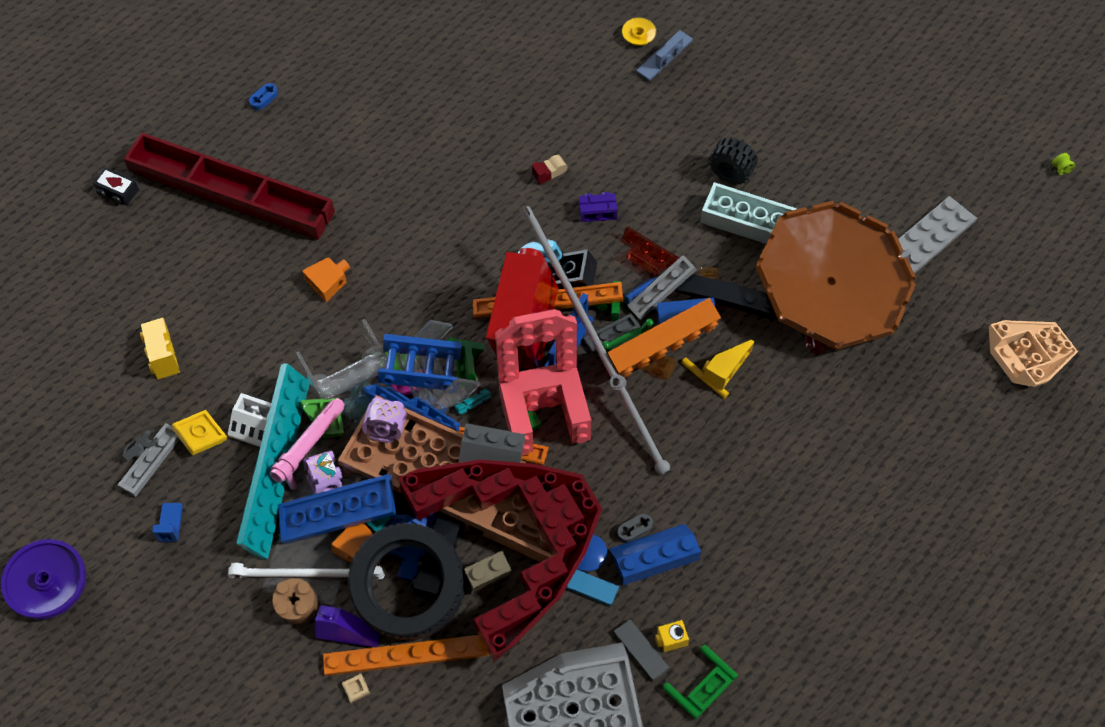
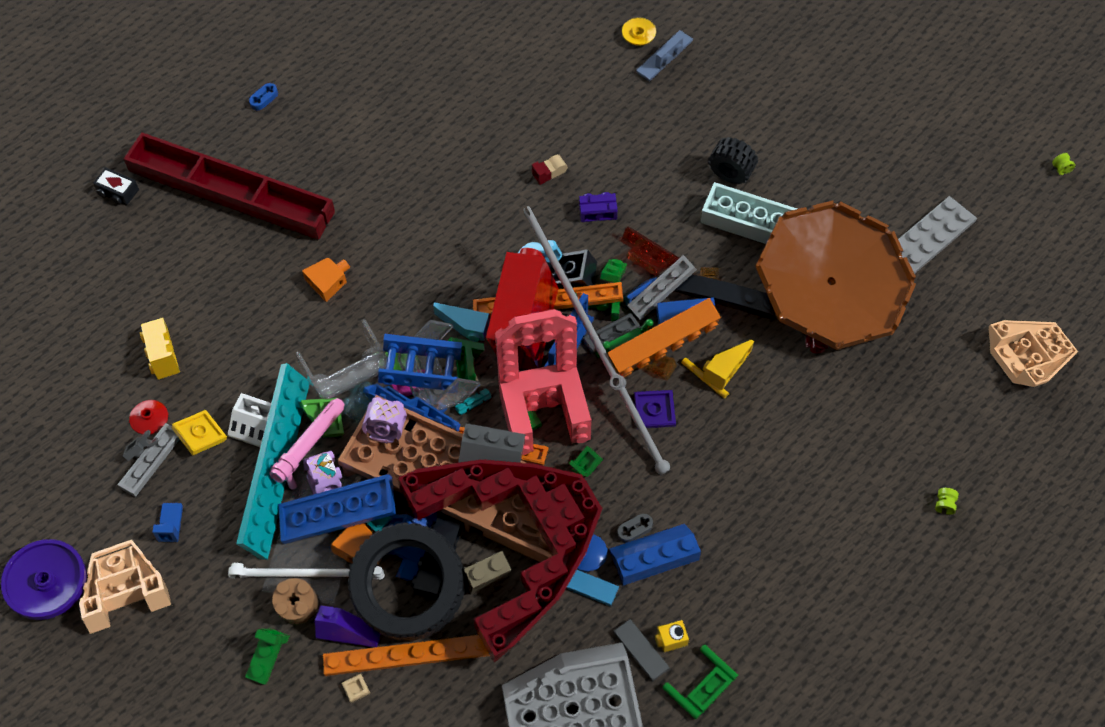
(119, 581): none -> light nougat wedge
(153, 422): none -> red dish
(265, 654): none -> green bracket
(467, 322): none -> medium azure slope
(586, 462): none -> green bracket
(613, 270): none -> green plate
(656, 408): none -> dark purple tile
(947, 499): none -> lime wheel

